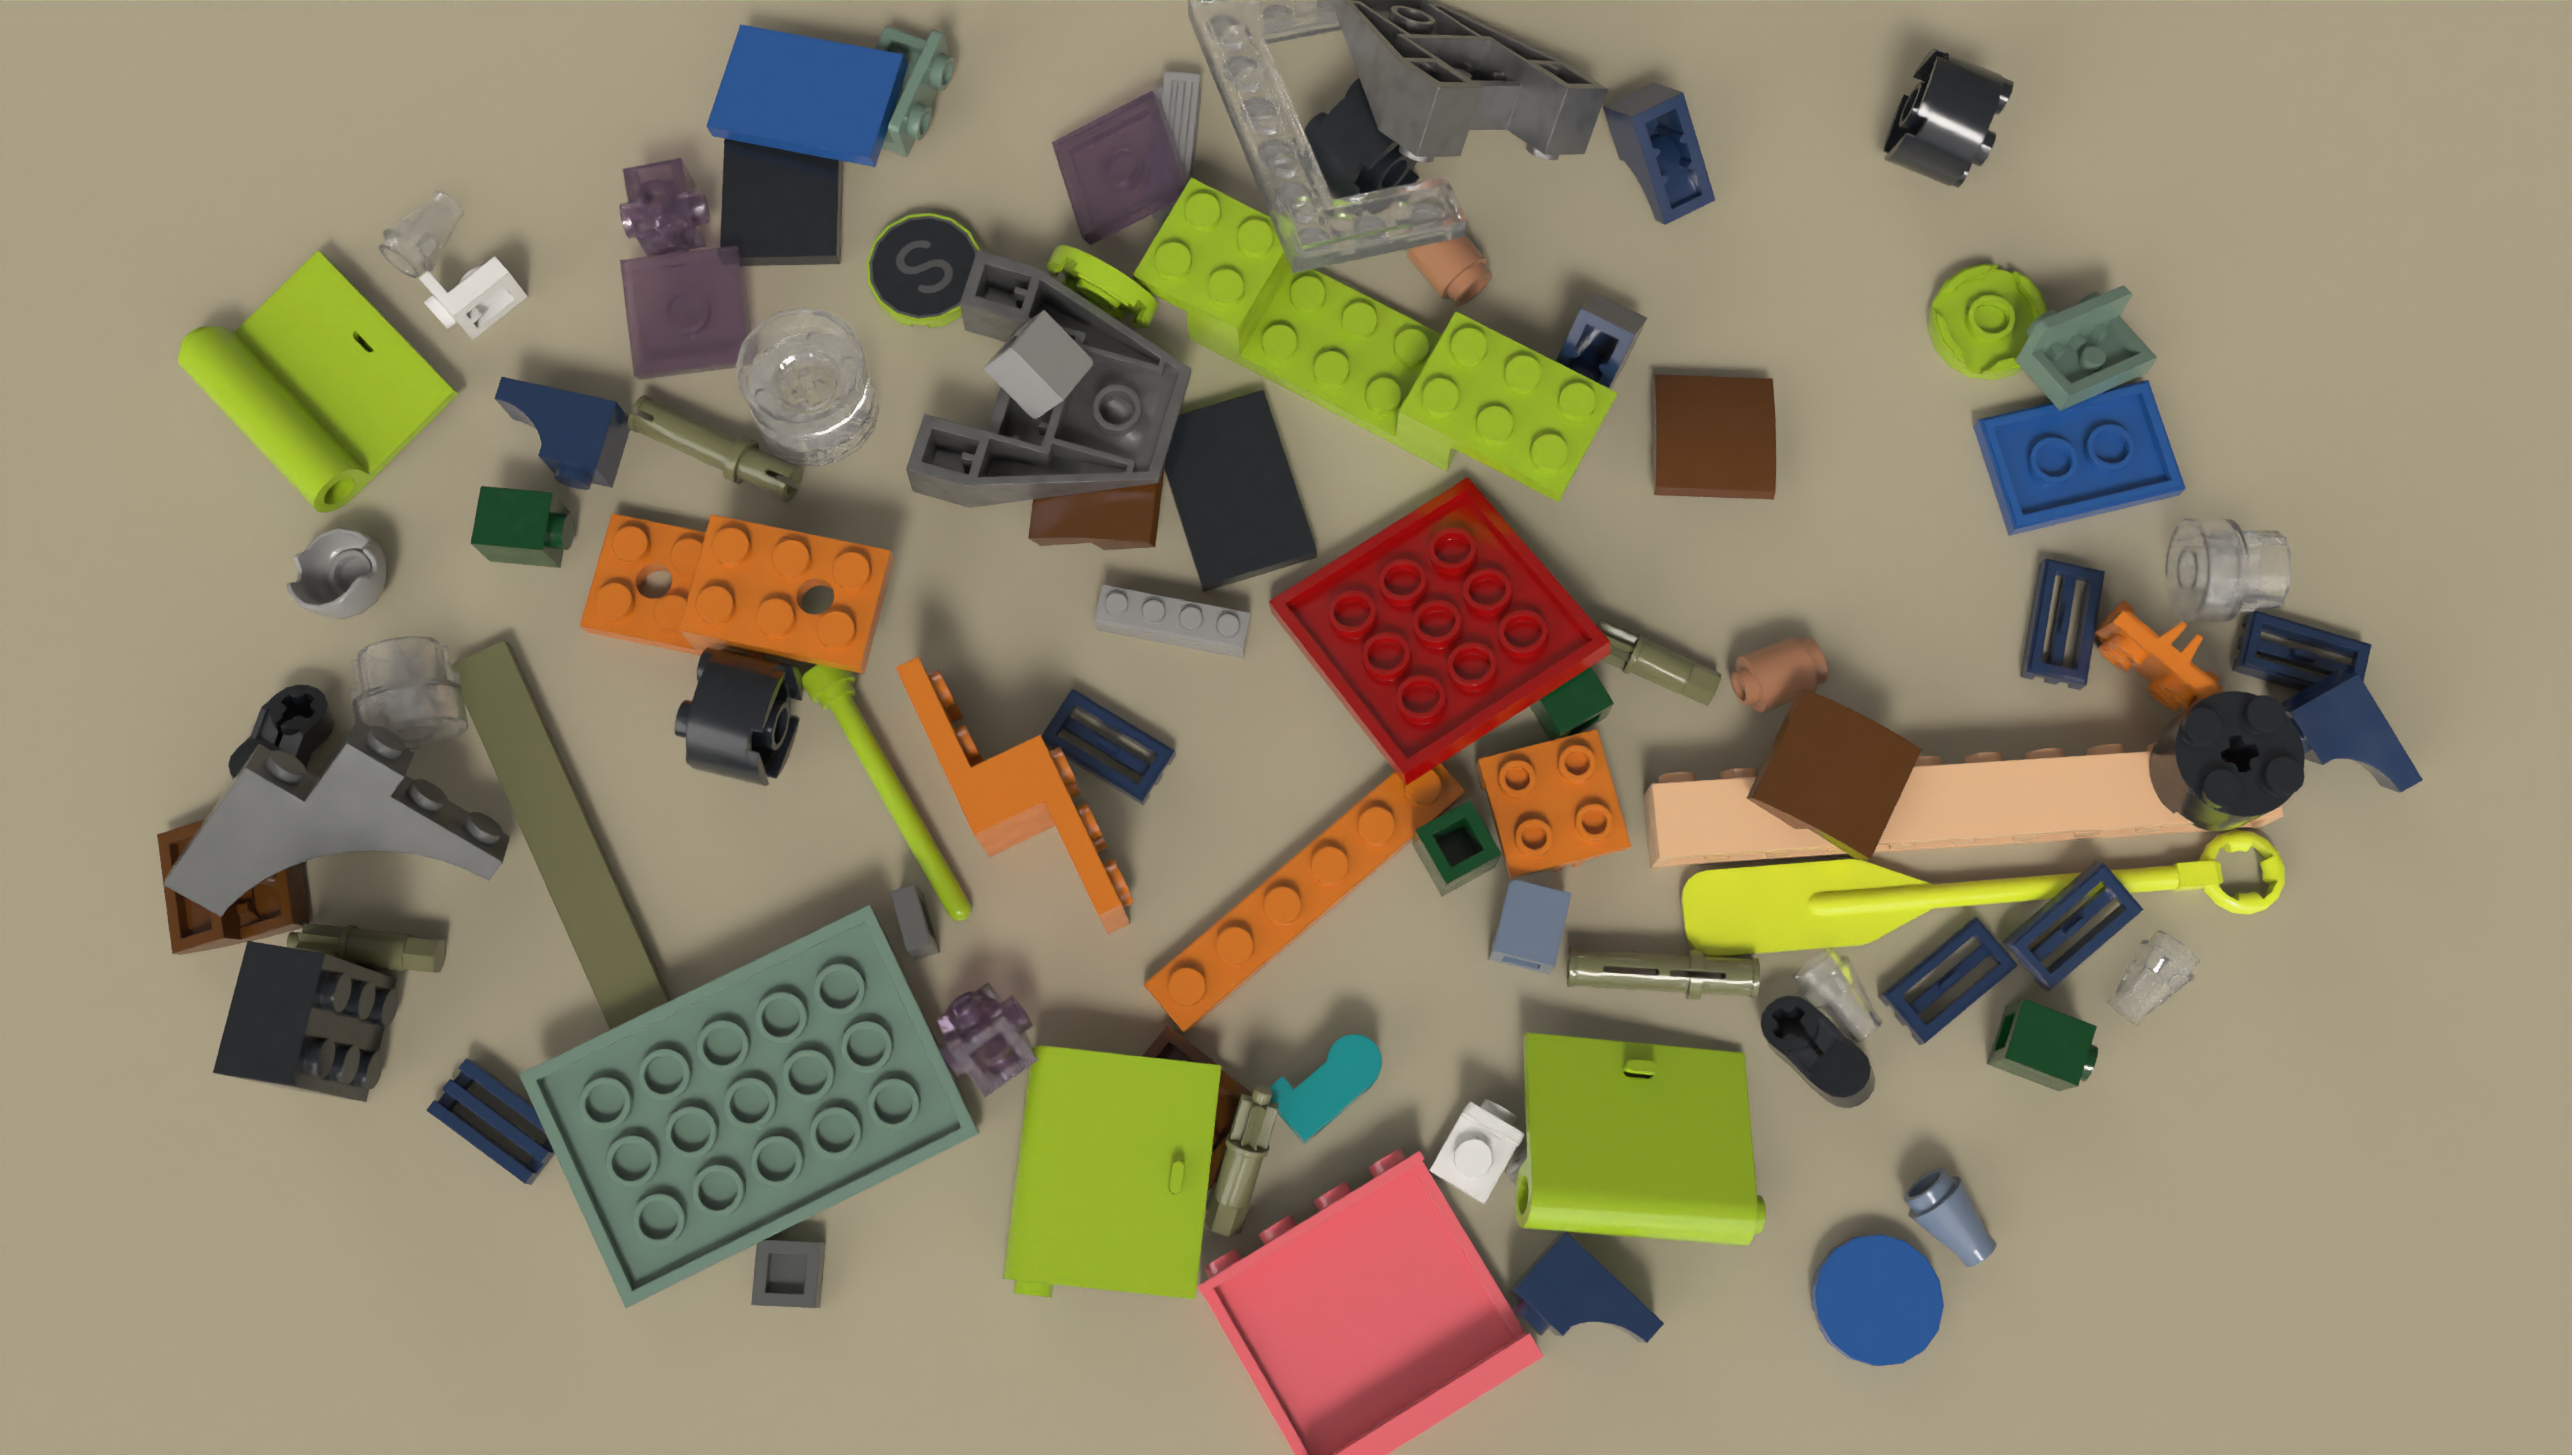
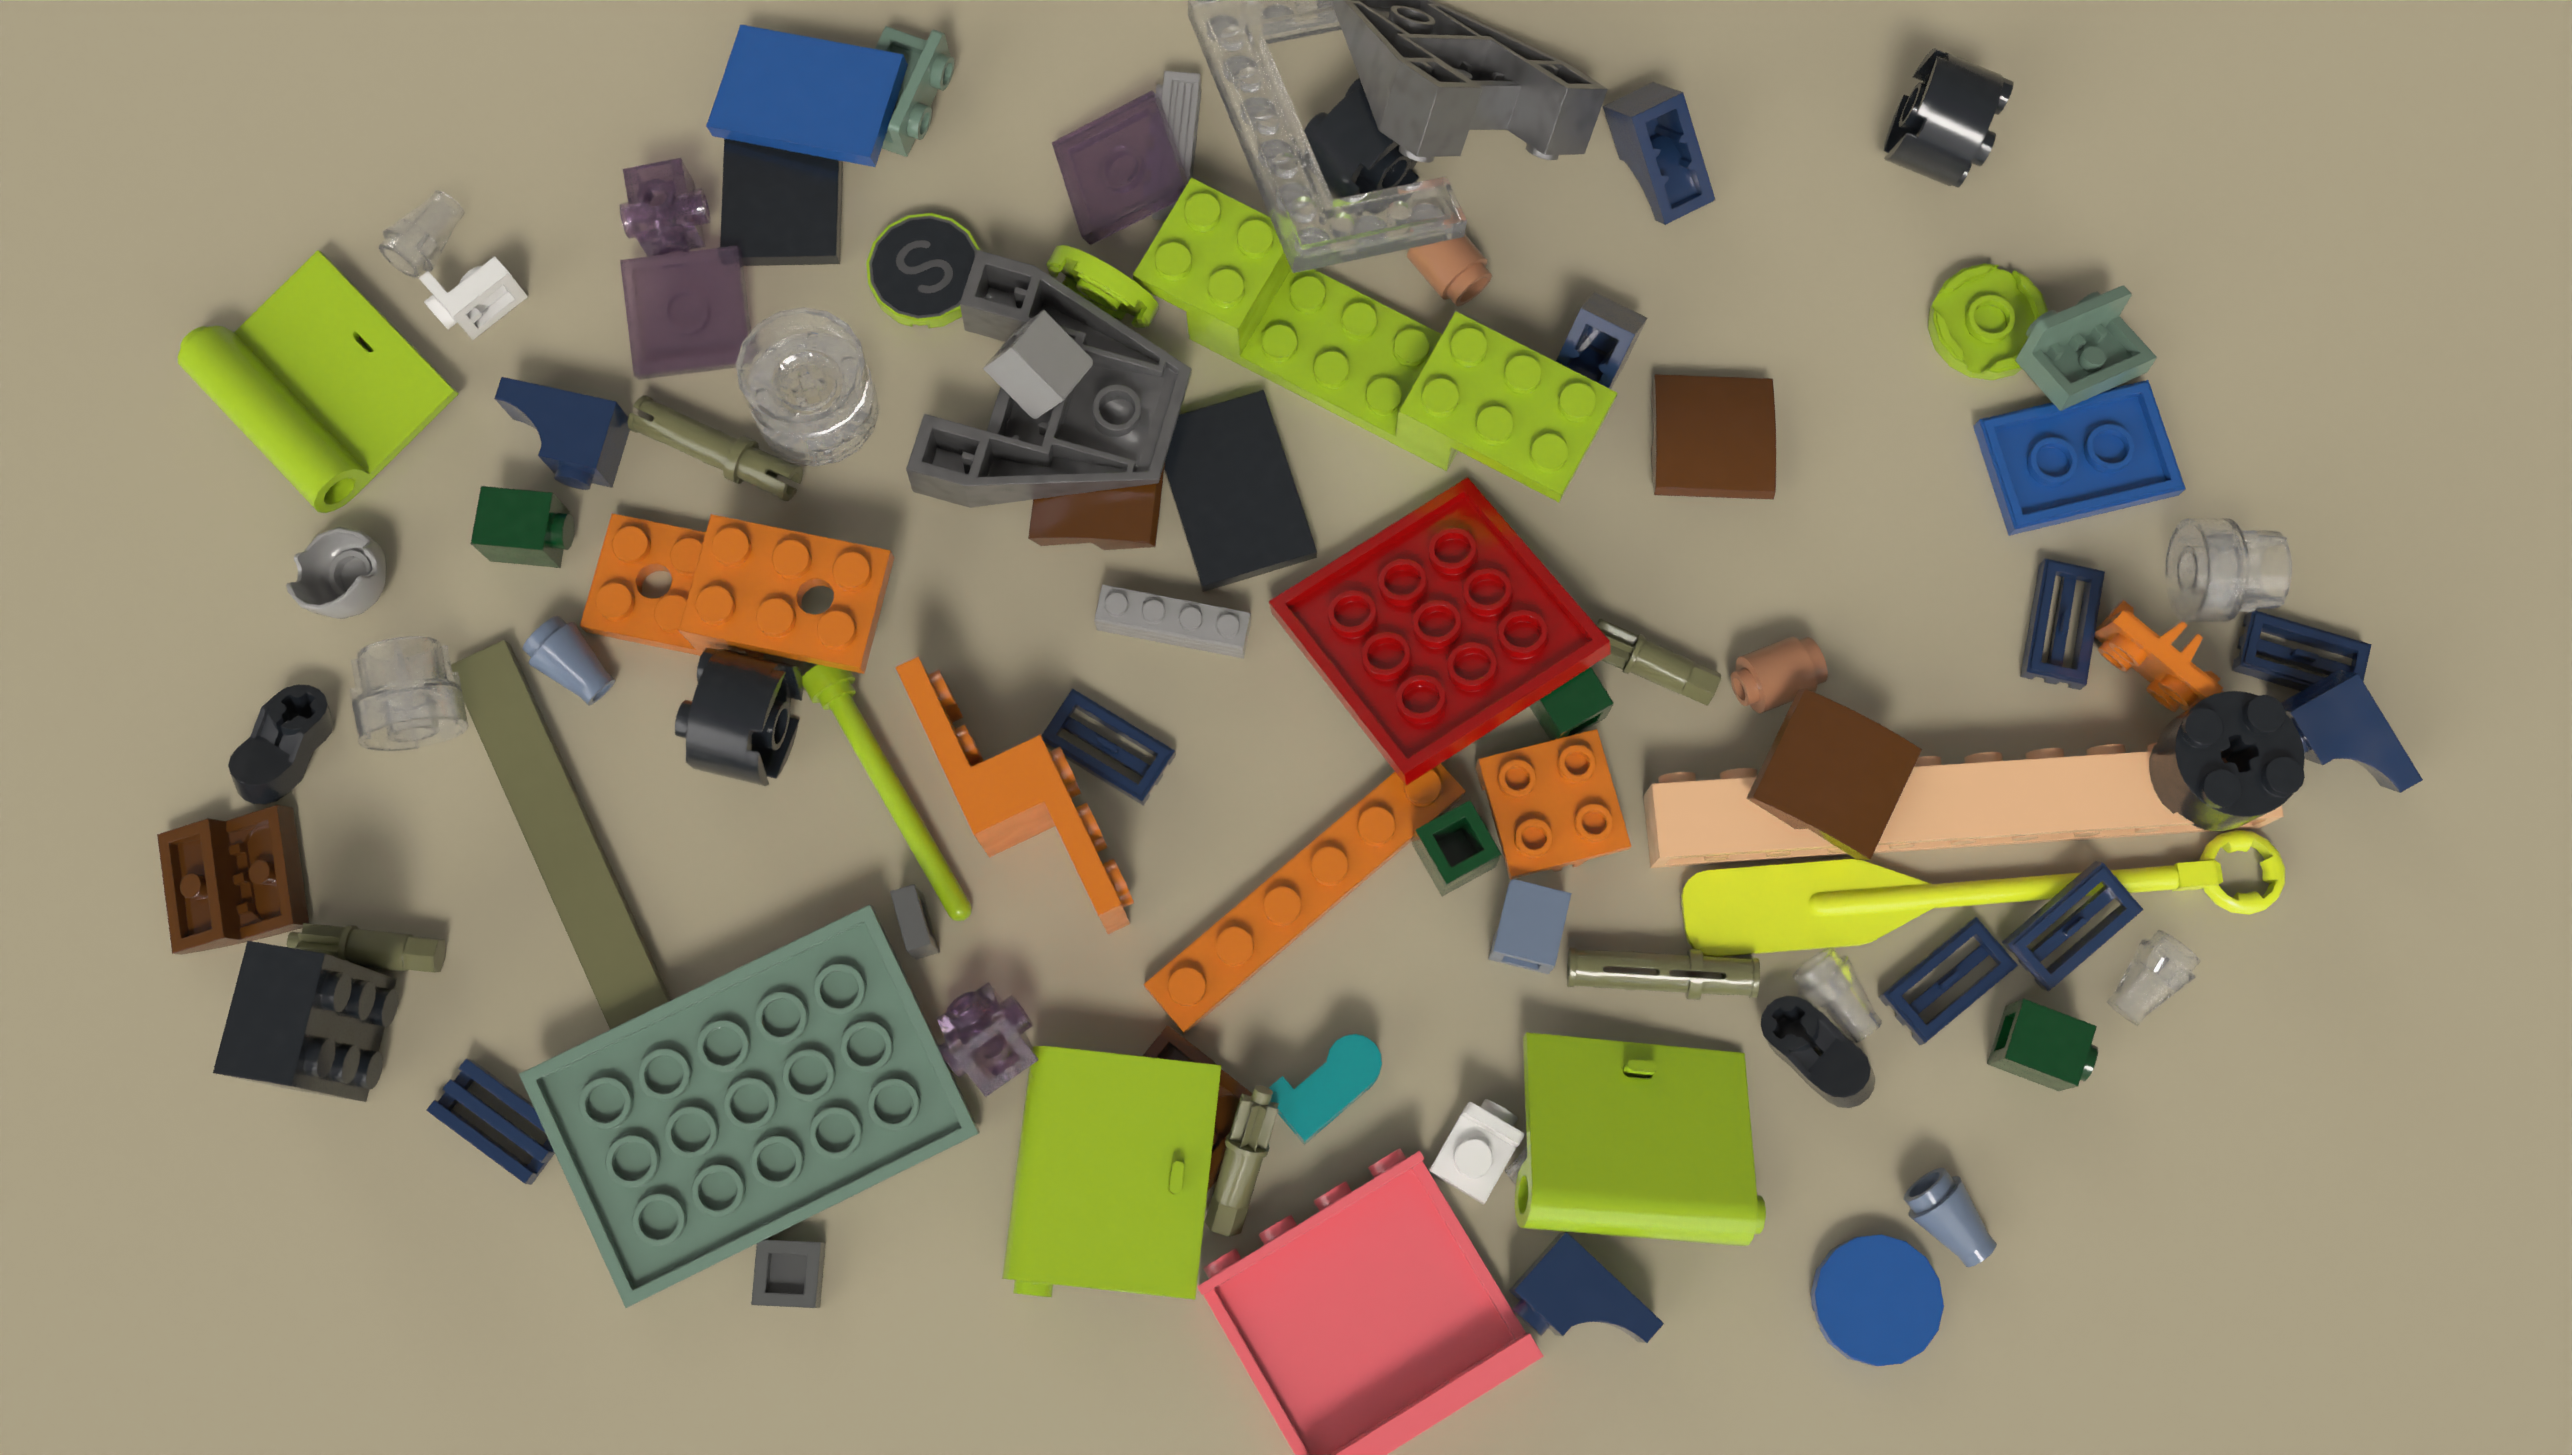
(358, 802): arch -> none
(568, 659): none -> sand blue cone

